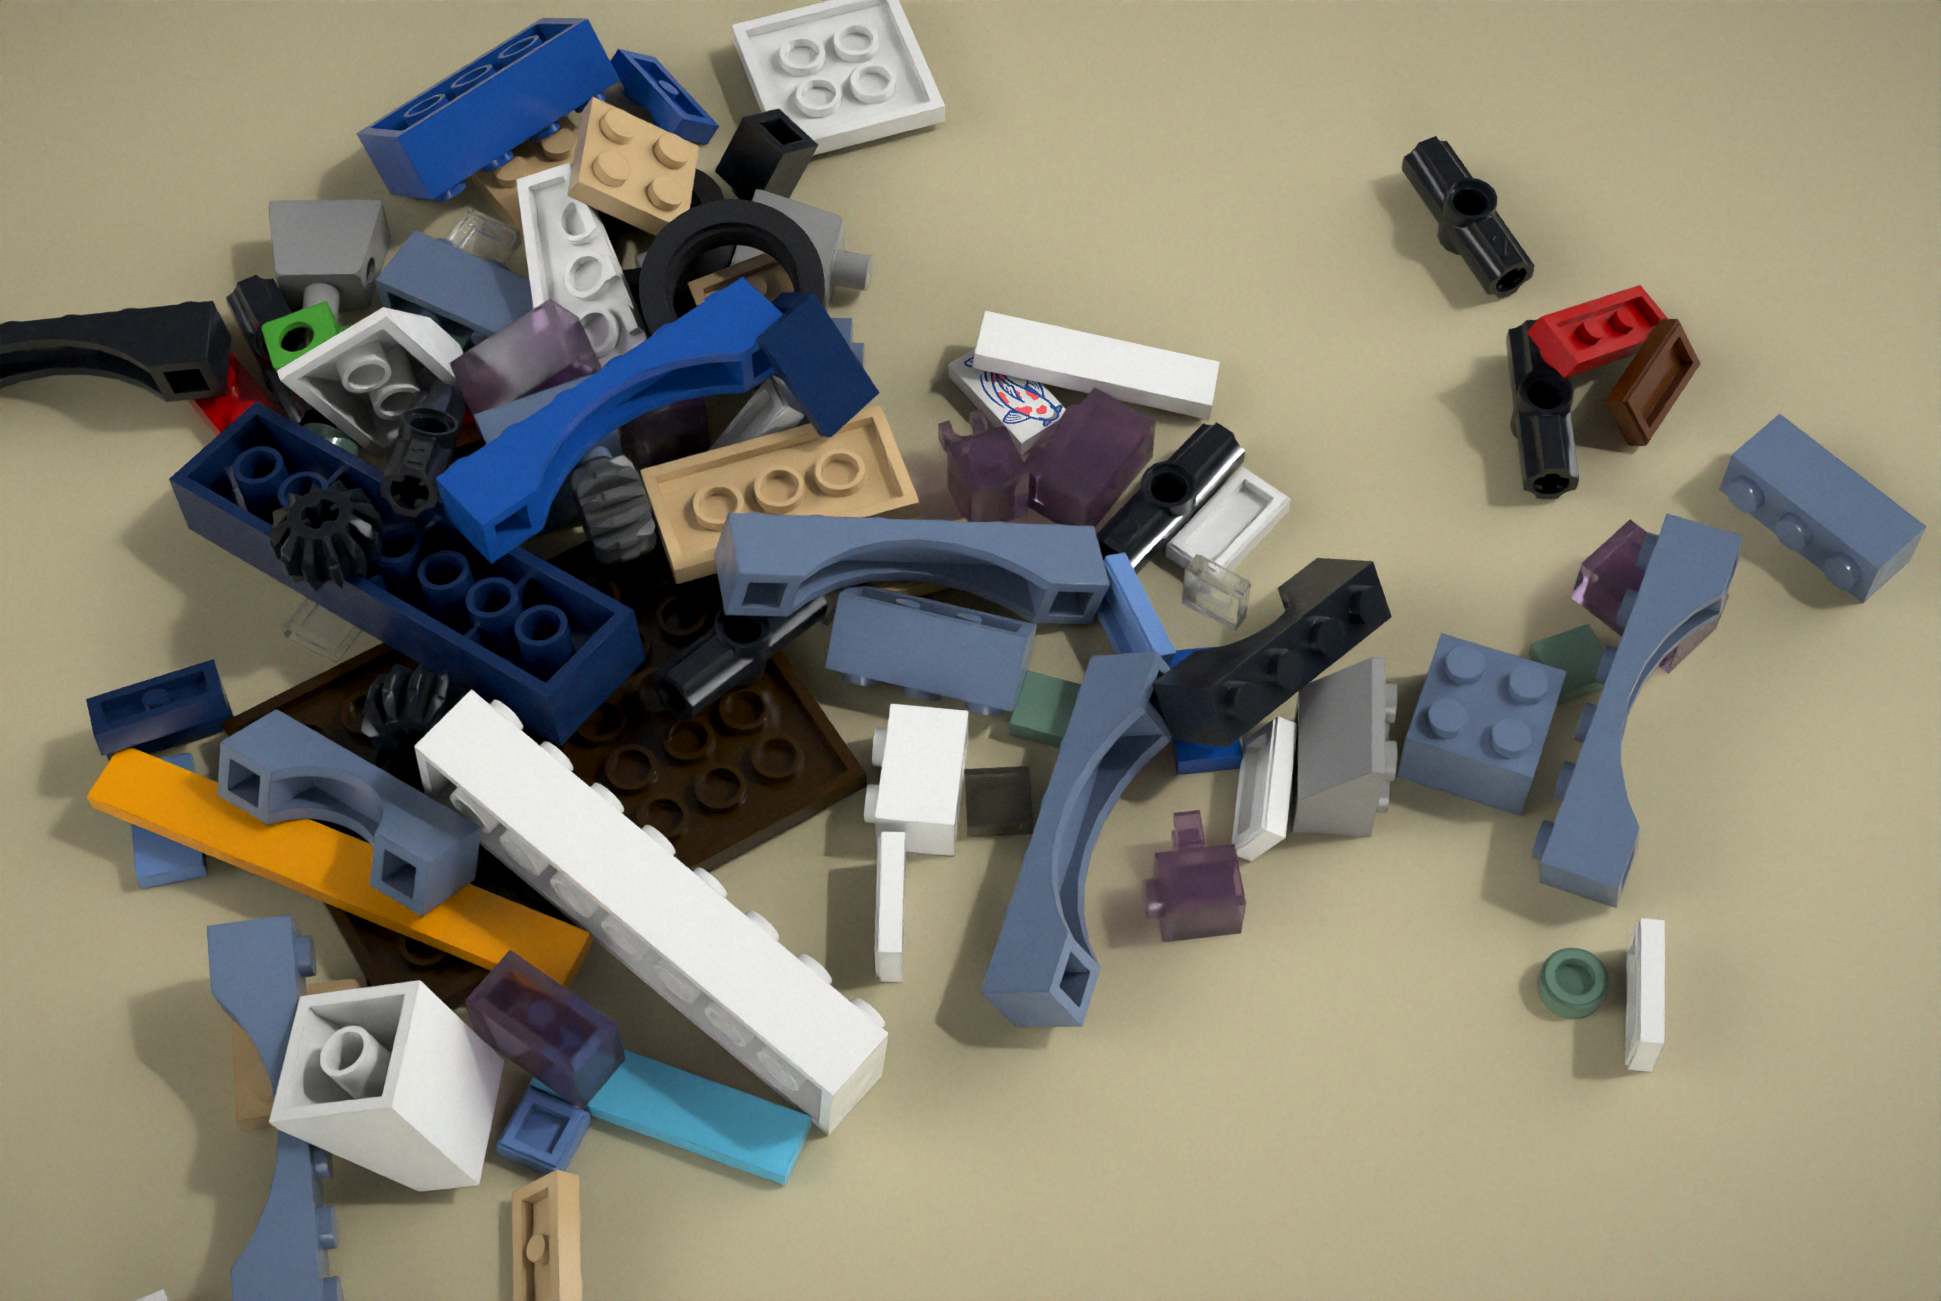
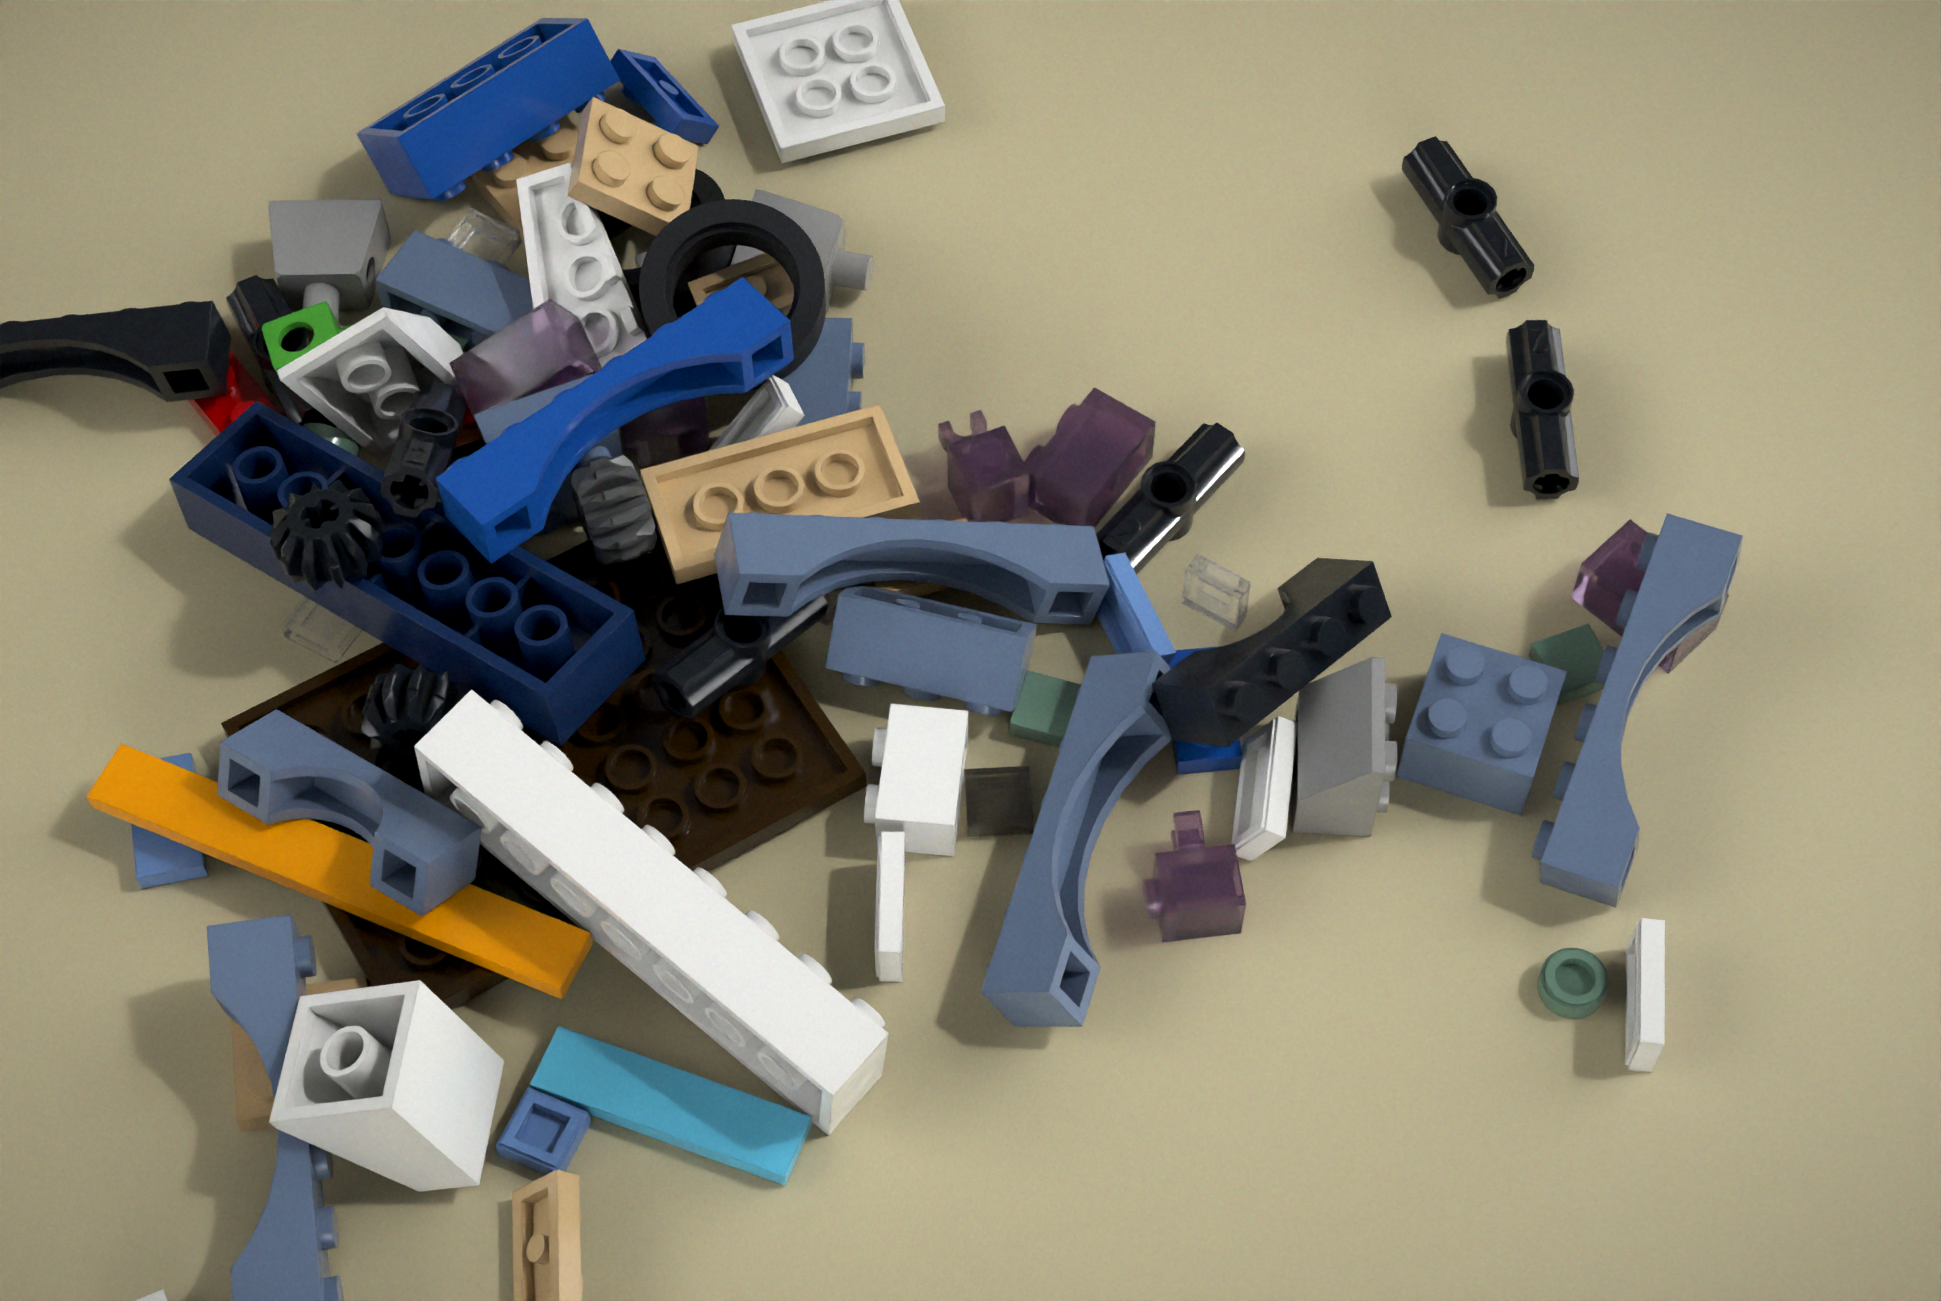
(160, 711): dark blue panel -> none
(546, 1029): clear purple brick -> none
(766, 155): black brick -> none
(816, 362): dark blue panel -> none
(1019, 404): tile -> none
(1089, 361): white tile -> none
(1230, 522): white tile -> none
(1596, 331): red plate -> none
(1652, 382): reddish brown tile -> none
(1821, 508): sand blue brick -> none

